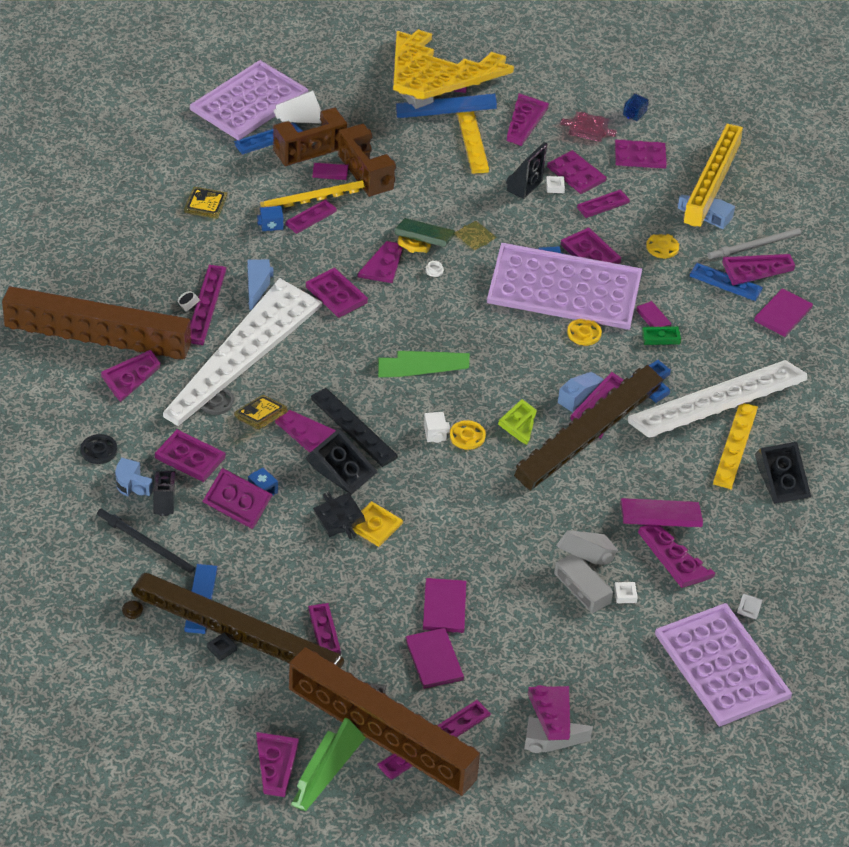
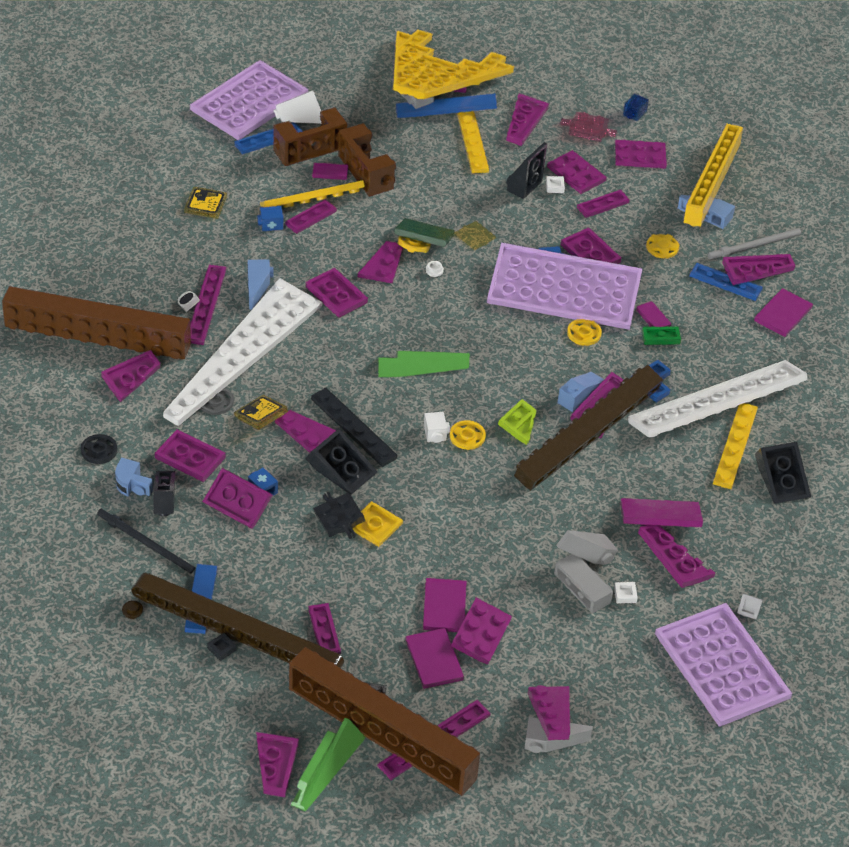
(481, 631): none -> magenta plate

